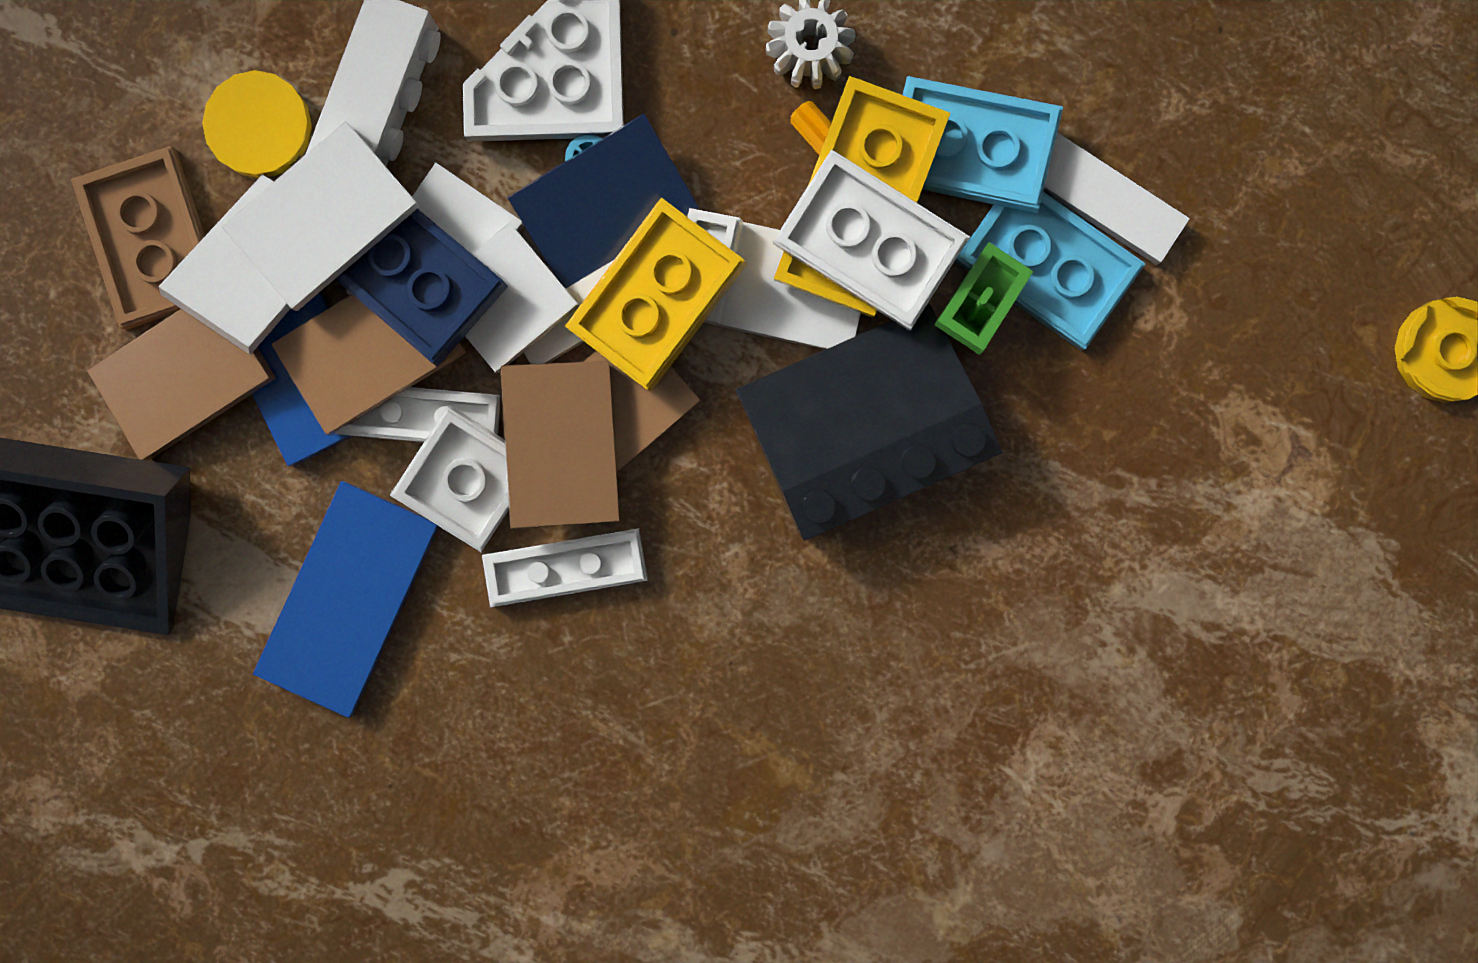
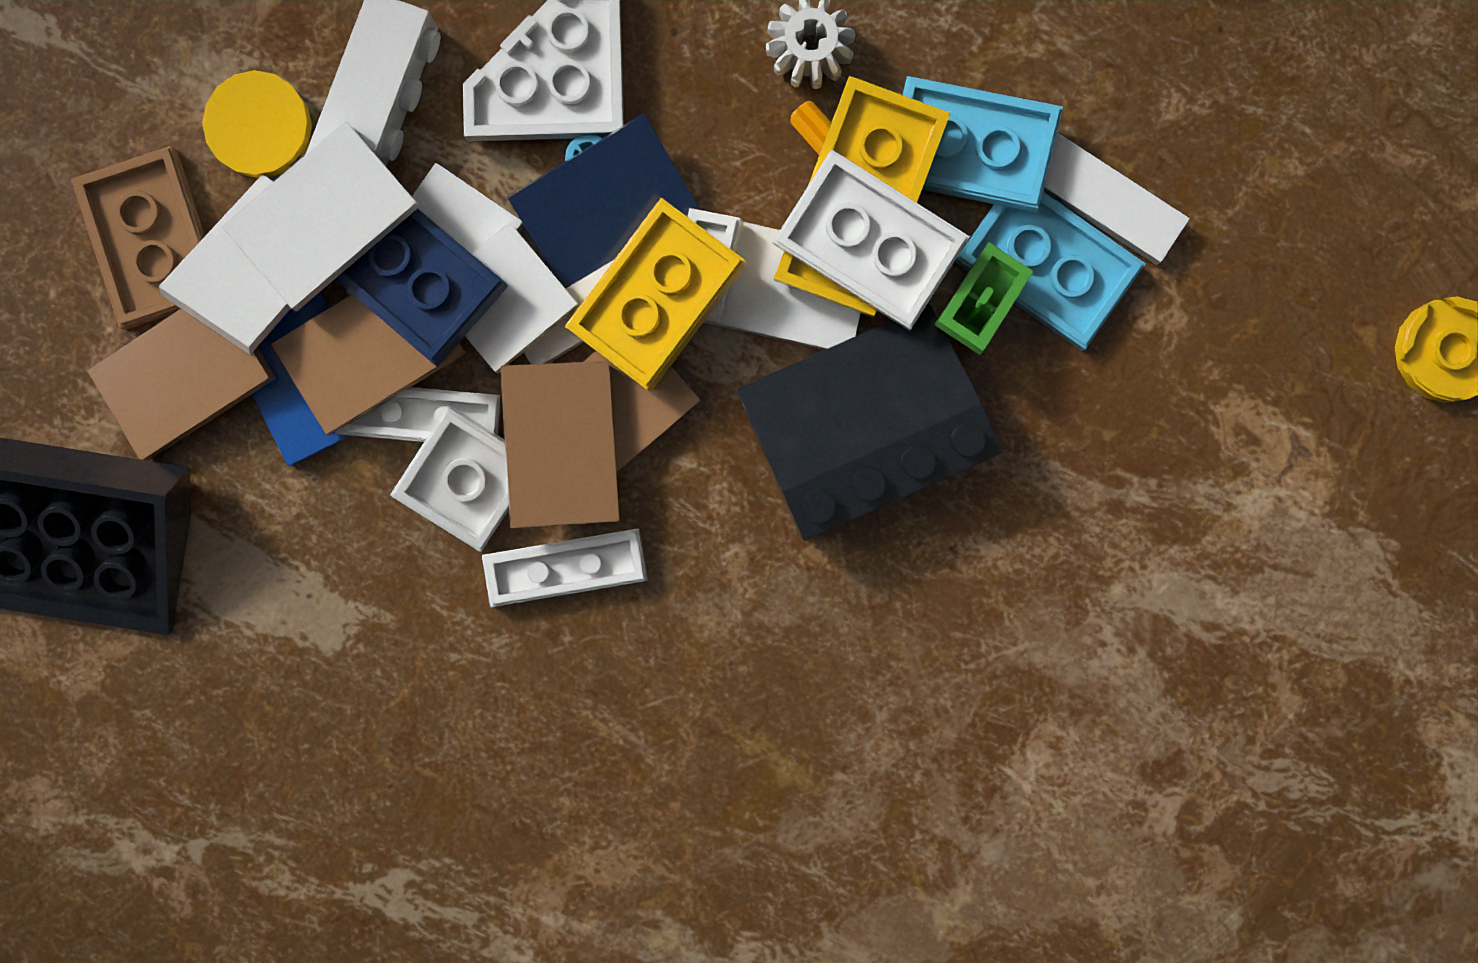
(346, 599): blue tile -> none

